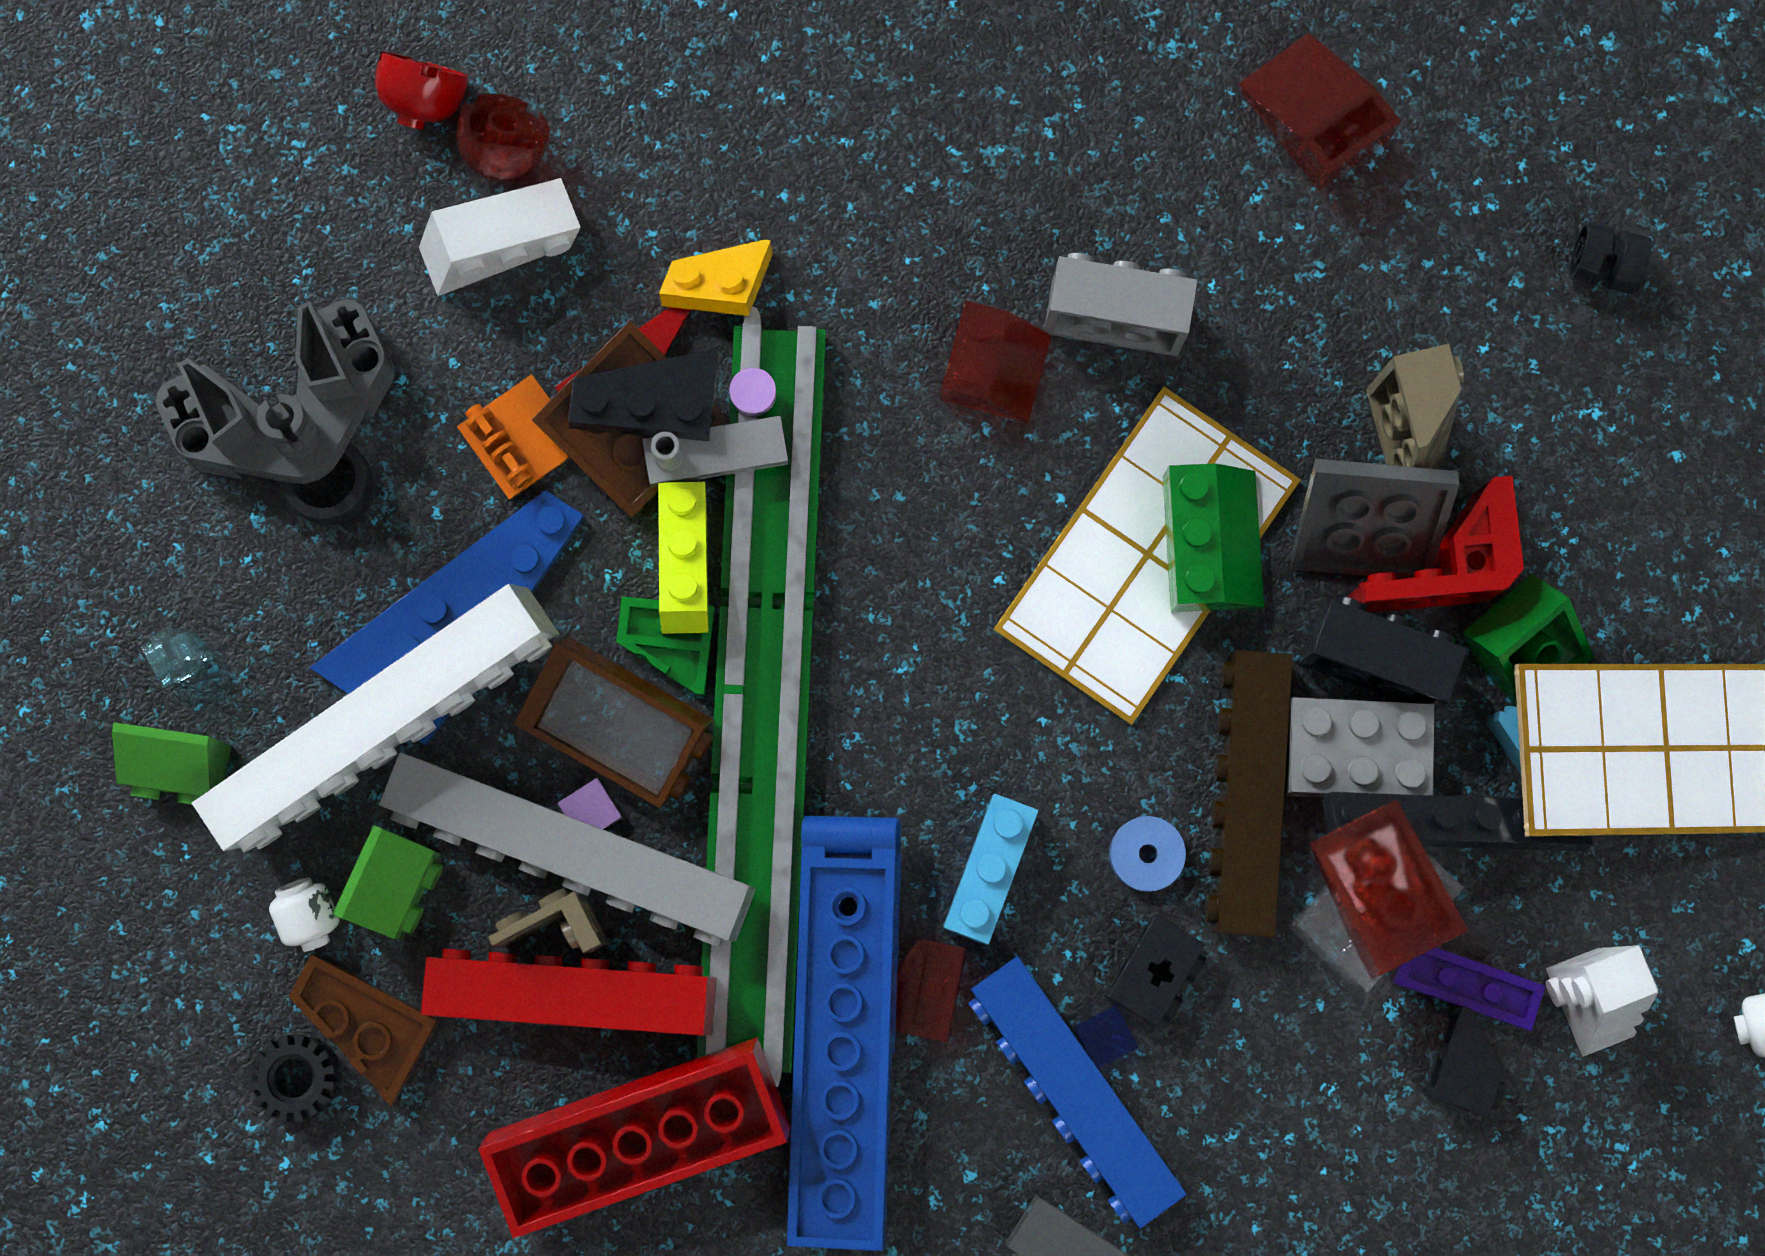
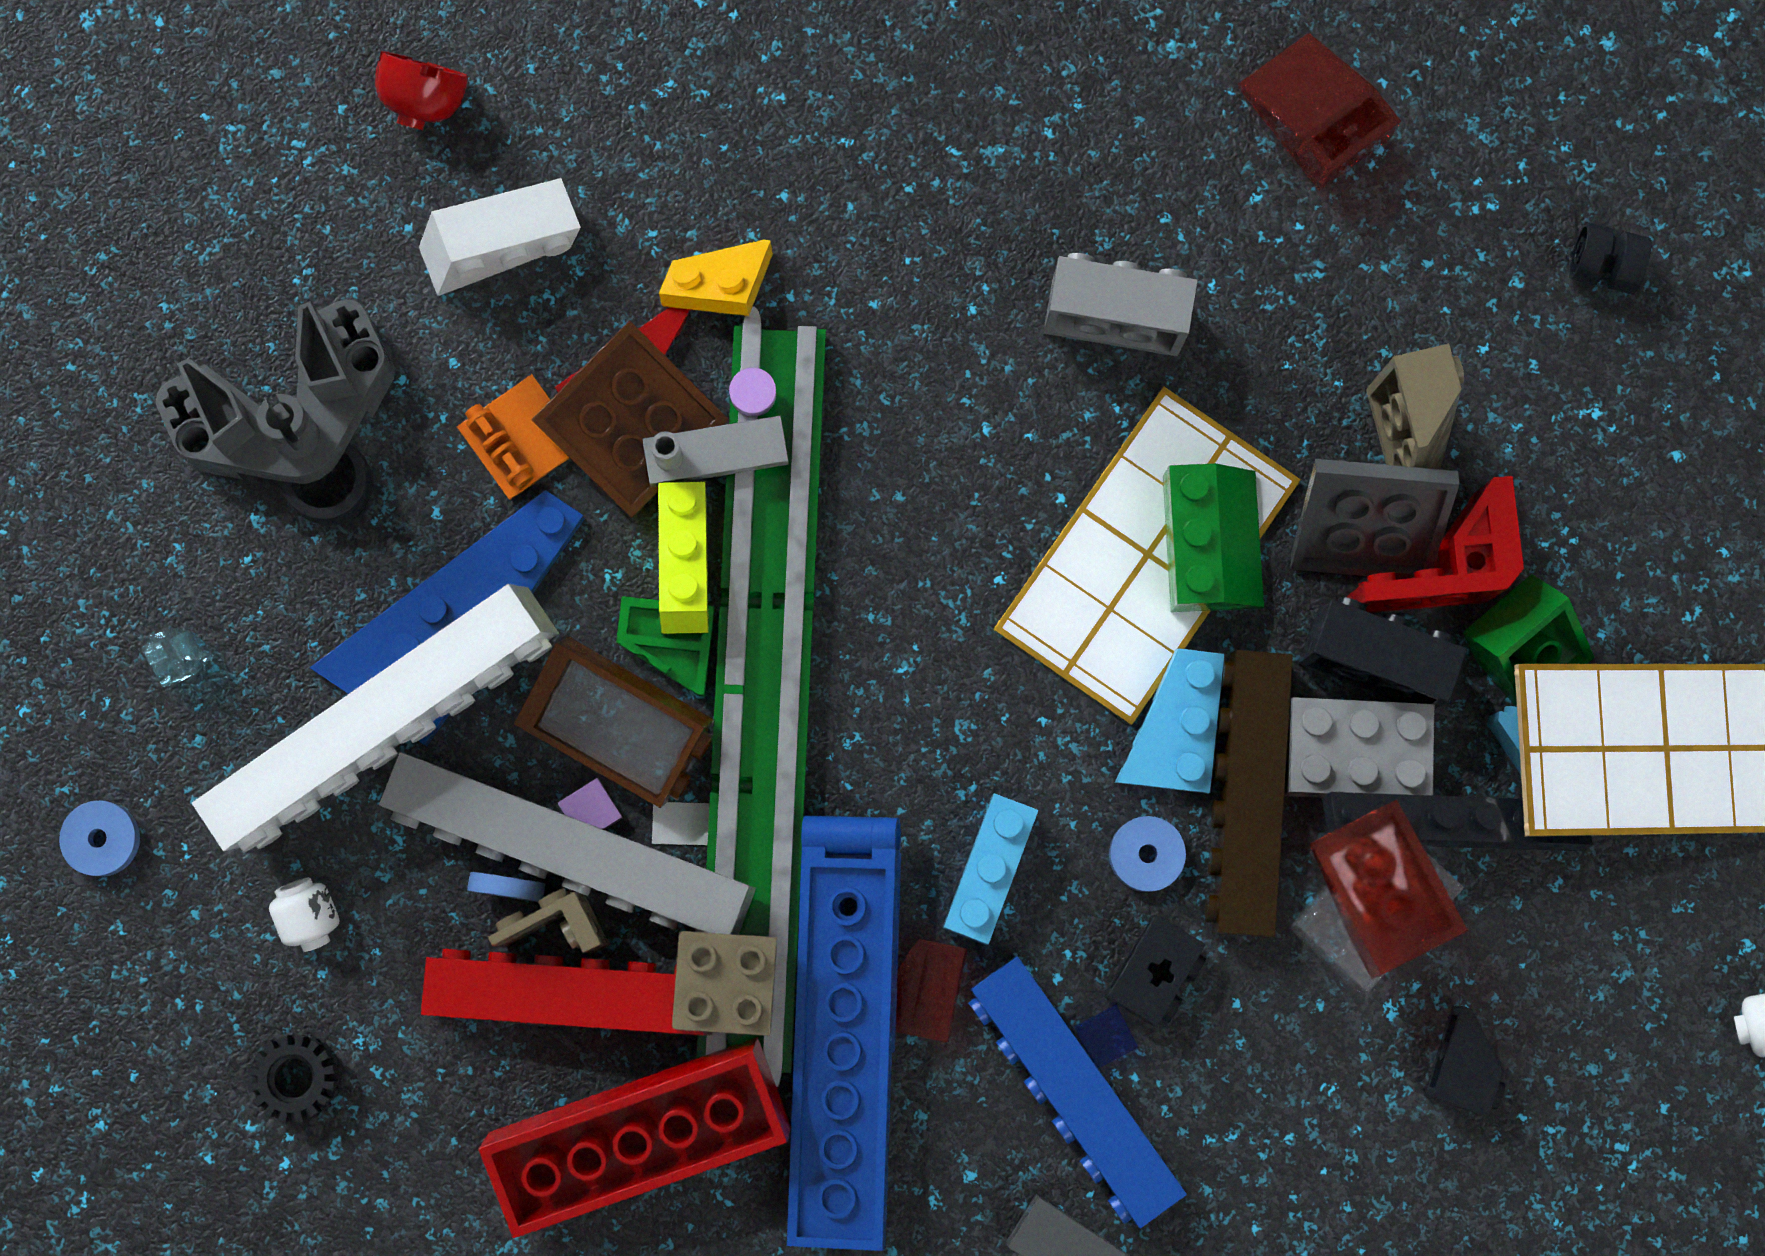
(78, 834): none -> medium blue piece
(168, 762): bright green slope -> none
(365, 1022): reddish brown wing -> none
(389, 884): bright green slope -> none
(501, 137): clear red cylinder -> none
(506, 887): none -> medium blue piece
(648, 398): black wing -> none
(681, 823): none -> white sticker
(724, 983): none -> dark tan bracket
(995, 362): clear red slope -> none
(1180, 729): none -> medium azure wing
(1473, 986): dark purple plate -> none
(1602, 995): white wedge -> none

